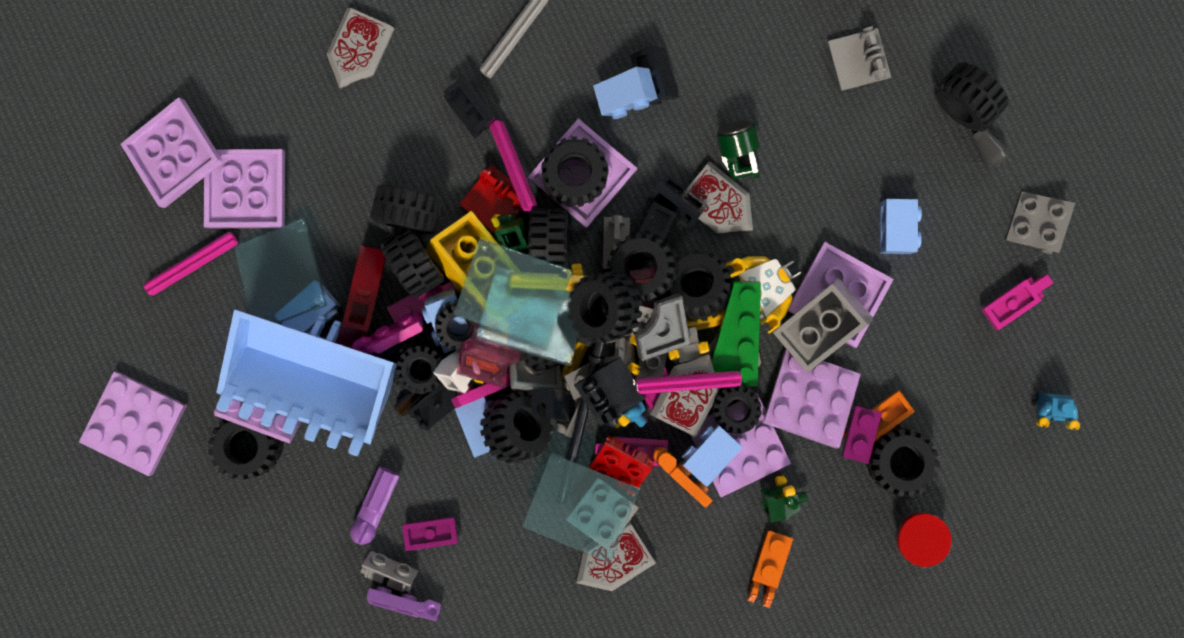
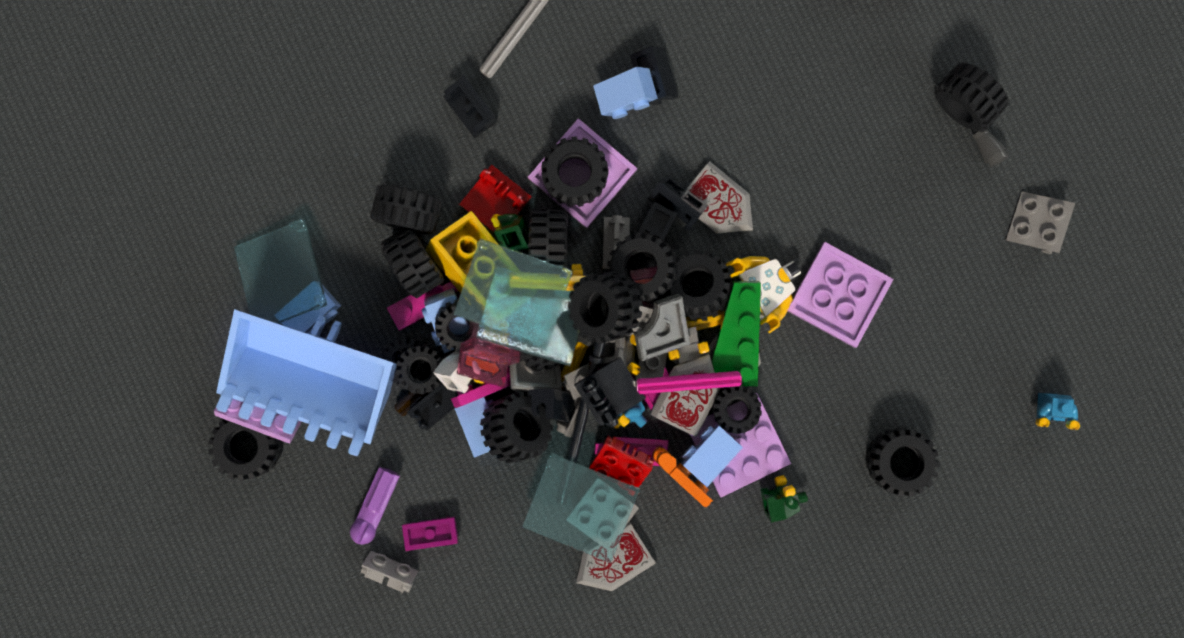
(132, 423): lavender plate -> none
(171, 153): lavender plate -> none
(190, 263): dark pink axle -> none
(246, 190): lavender plate -> none
(358, 47): light grey tile -> none
(361, 295): dark red slope -> none
(387, 337): dark pink hinge -> none
(405, 604): medium lavender hinge -> none
(513, 166): dark pink axle -> none
(735, 141): dark green piece -> none
(769, 565): orange hinge -> none
(812, 402): lavender plate -> none
(823, 325): light grey slope -> none
(859, 59): light grey hinge -> none
(861, 434): magenta plate -> none
(894, 411): orange hinge -> none
(899, 226): light blue brick -> none
(923, 539): red piece -> none
(1016, 301): dark pink hinge -> none

